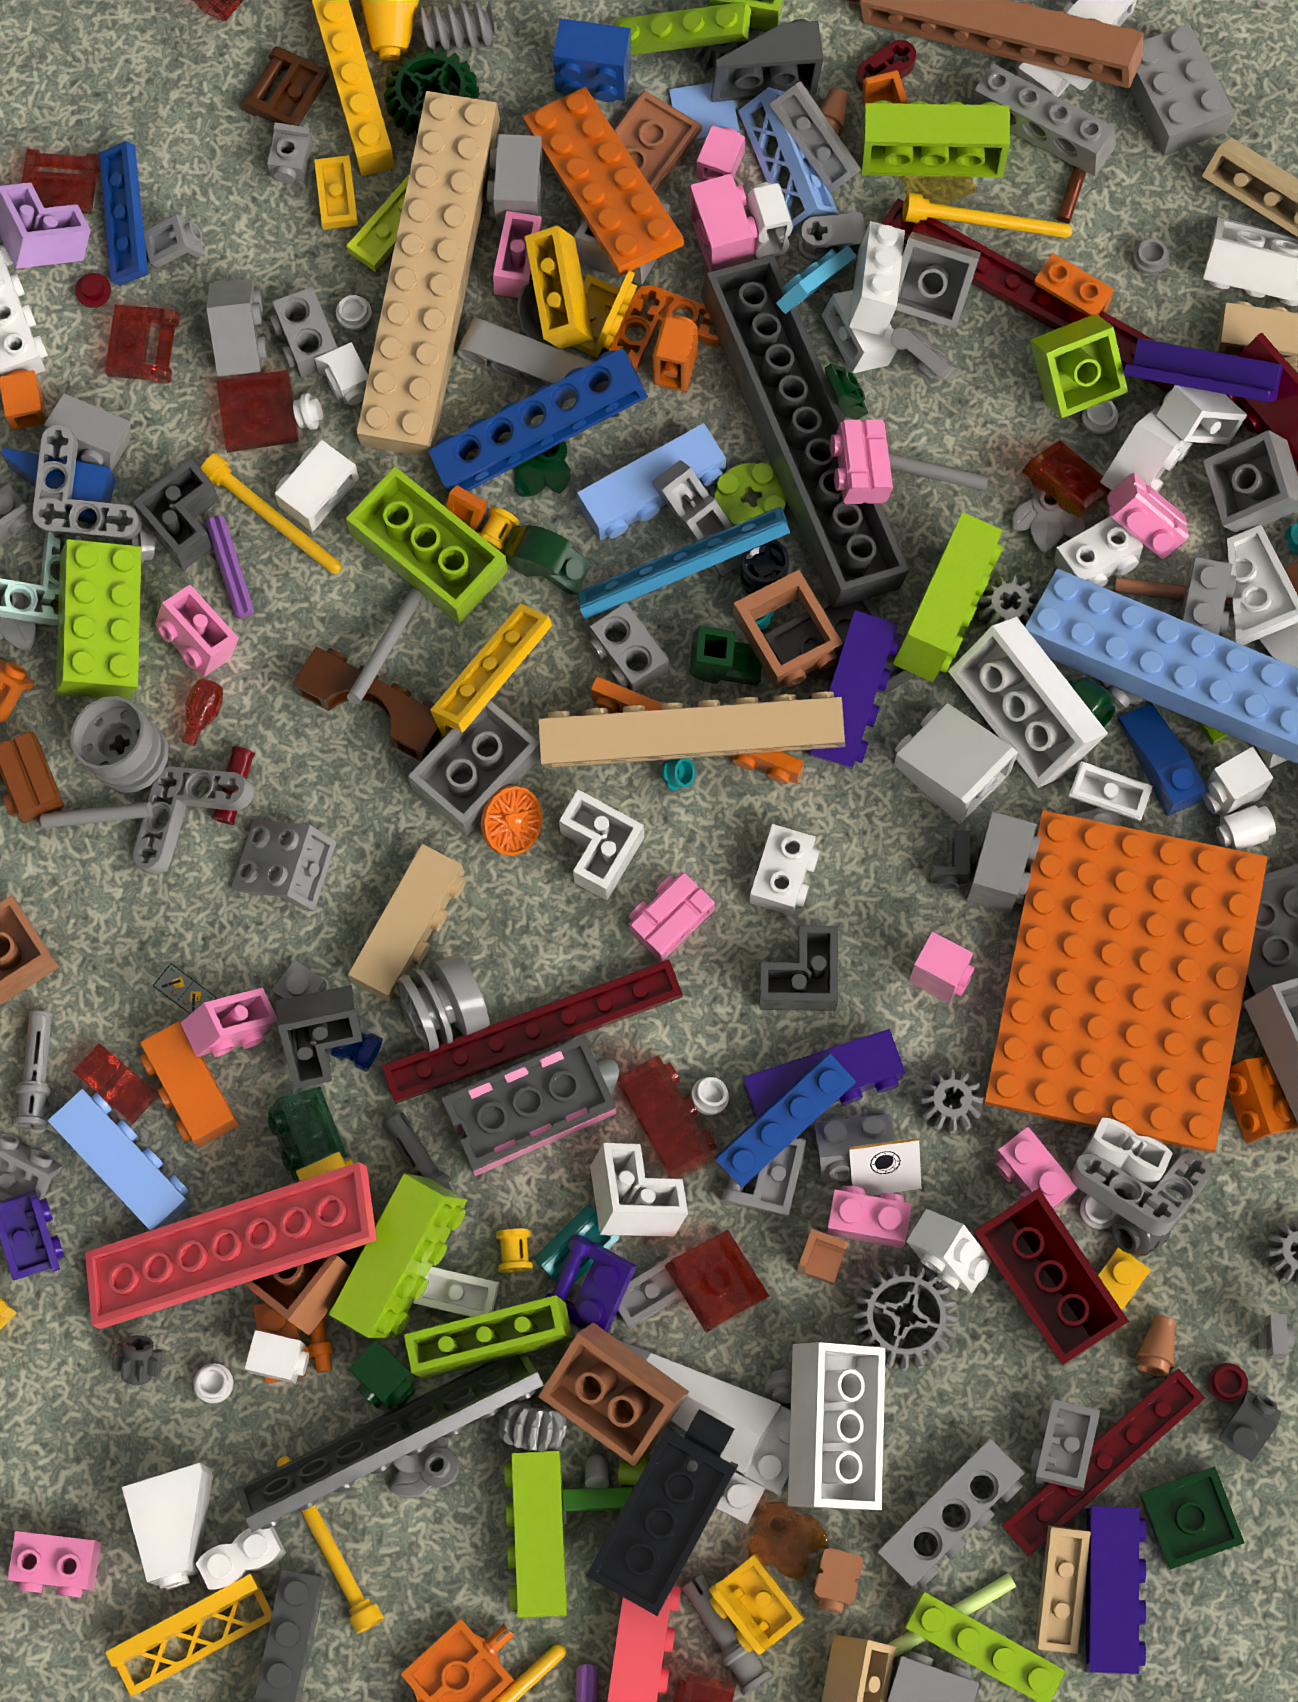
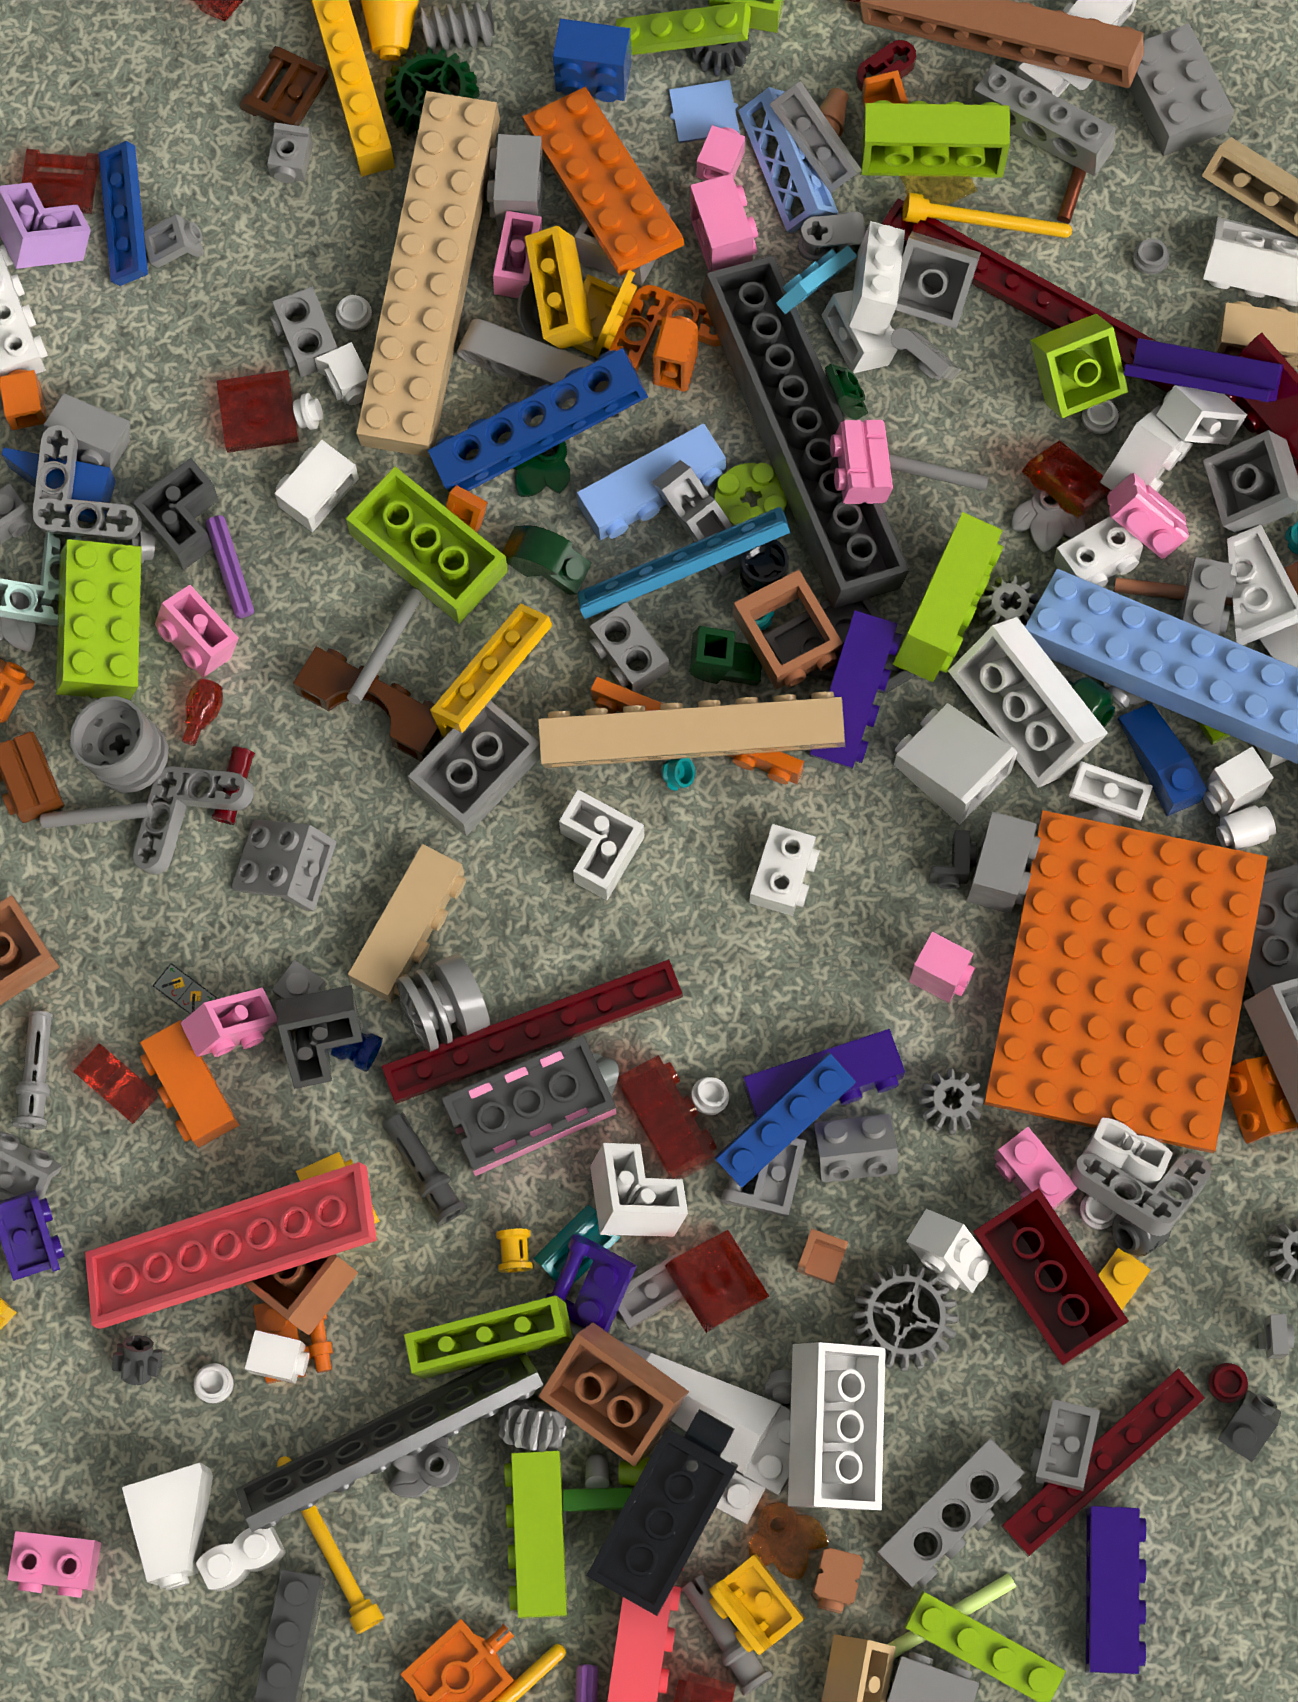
(93, 290): dark red plate -> none
(119, 1161): light blue brick -> none
(130, 343): clear red plate -> none
(183, 1621): yellow fence -> none
(220, 474): yellow piece -> none
(233, 321): light grey brick -> none
(304, 1129): clear green bracket -> none
(336, 192): yellow plate -> none
(378, 236): neon yellow plate -> none
(382, 1377): dark green brick -> none
(396, 1265): lime brick -> none
(459, 1293): white plate -> none
(498, 527): yellow bush -> none
(511, 820): orange wheel -> none
(656, 137): nougat tile -> none
(670, 915): bright pink brick -> none
(771, 218): white brick -> none
(772, 60): dark grey slope -> none
(805, 984): dark grey brick -> none
(869, 1217): bright pink brick -> none
(886, 1166): white sticker -> none
(1062, 1589): tan plate -> none
(1074, 286): orange bracket -> none
(1157, 1349): nougat cone -> none
(1191, 1518): dark green plate -> none

